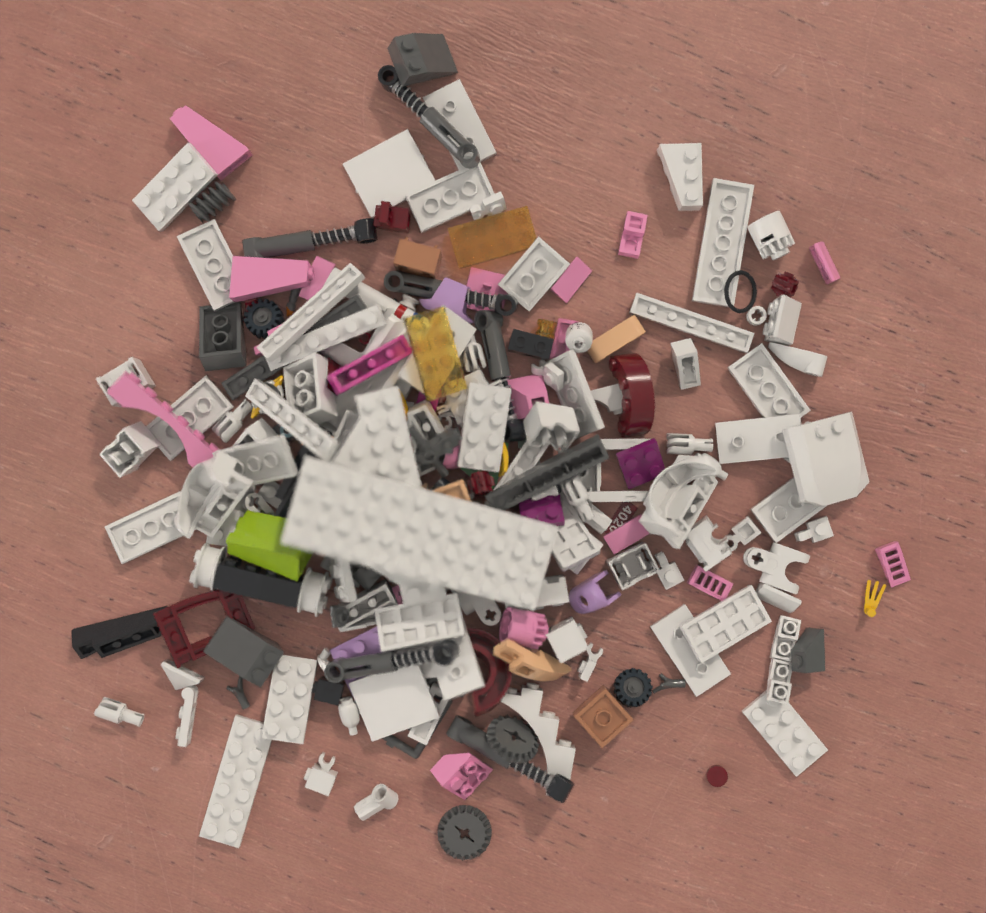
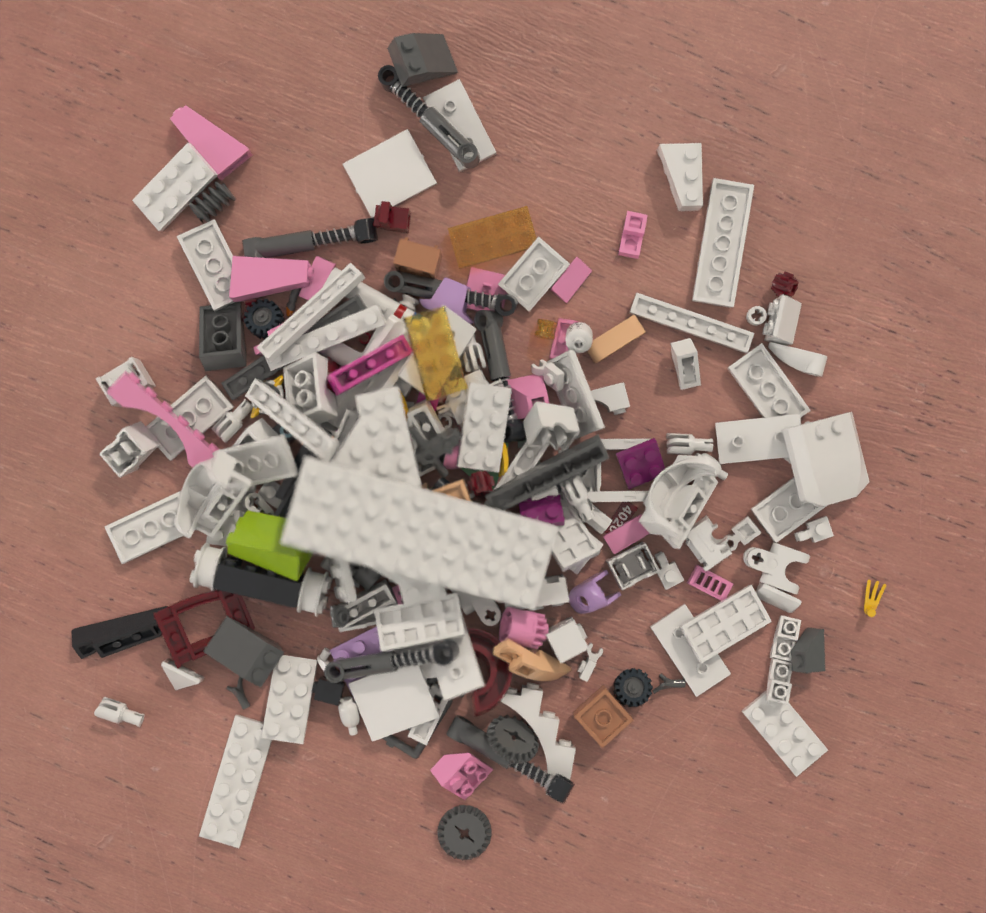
(187, 714): white plate -> none
(321, 777): white brick -> none
(381, 798): white piece -> none
(448, 197): white plate -> none
(491, 206): white plate -> none
(530, 345): black brick -> none
(637, 392): dark red brick -> none
(717, 775): dark red tile -> none
(726, 292): black piece -> none
(771, 236): white gear -> none
(824, 262): bright pink slope -> none
(895, 547): bright pink slope -> none

